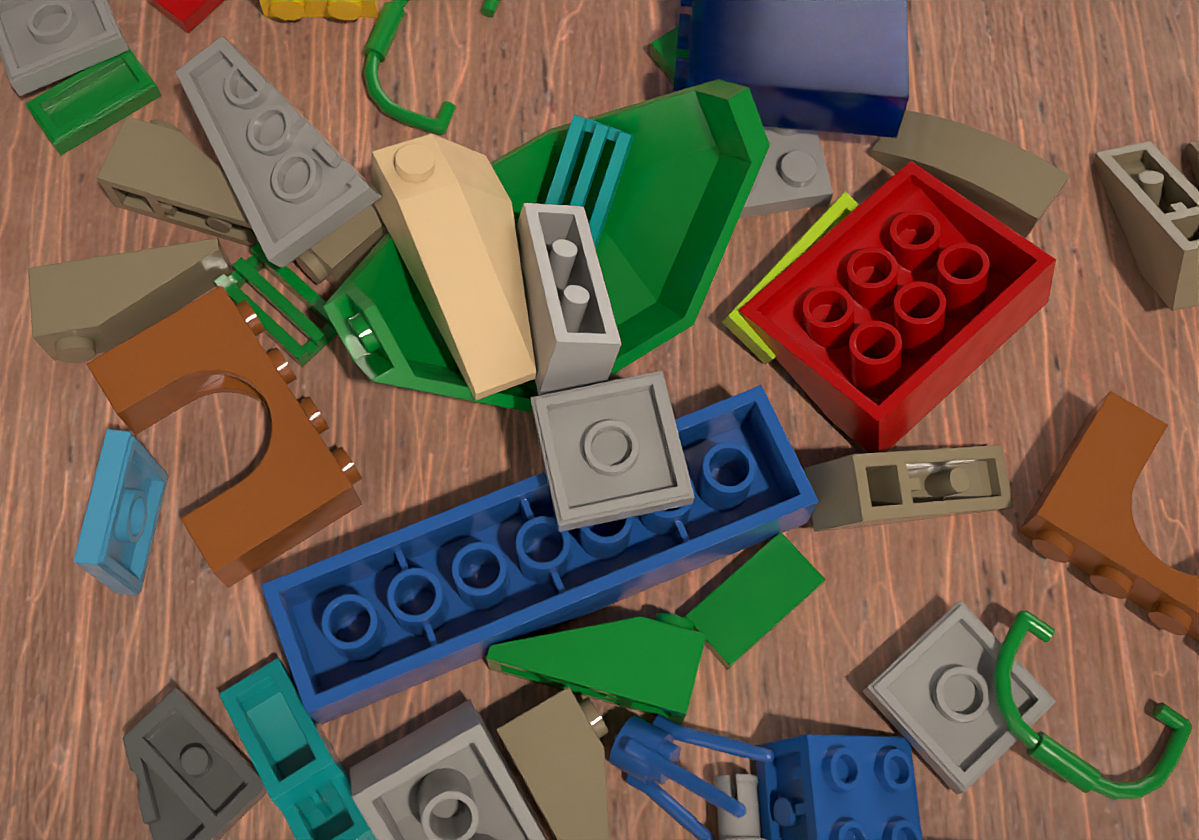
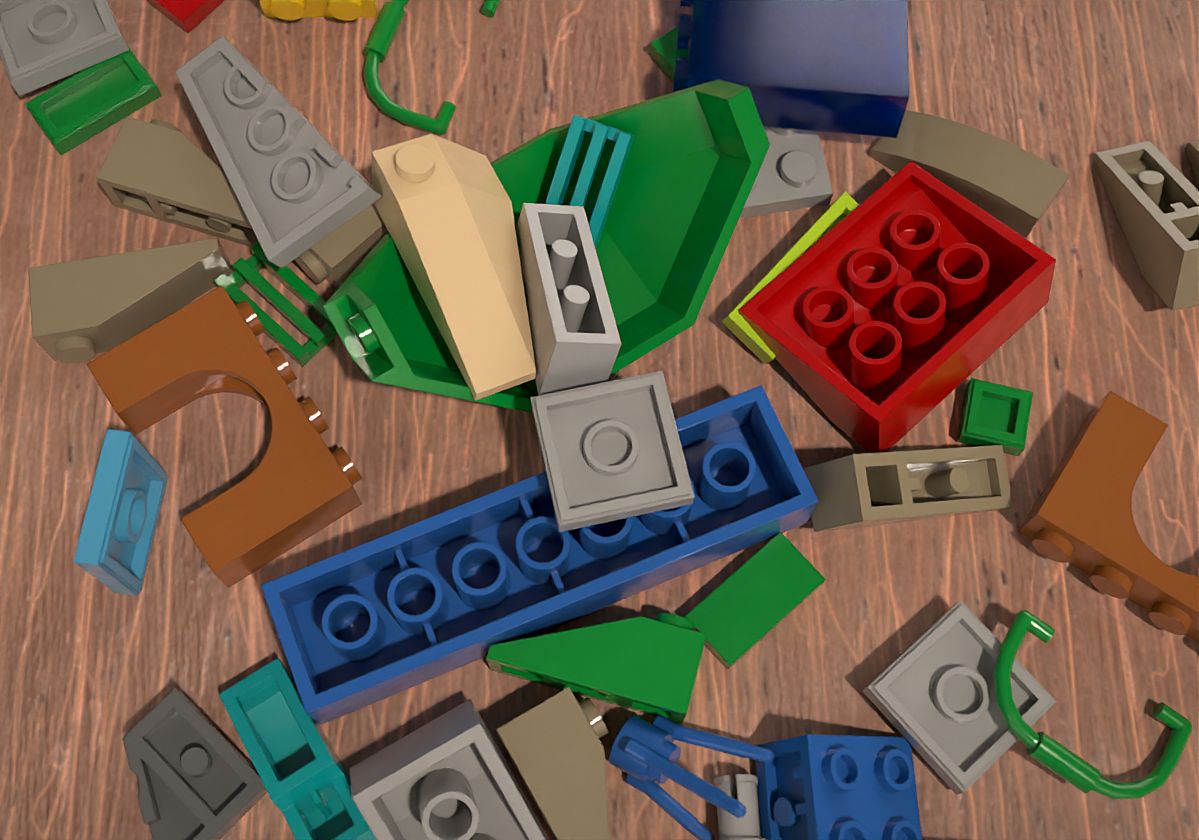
(995, 416): none -> green tile

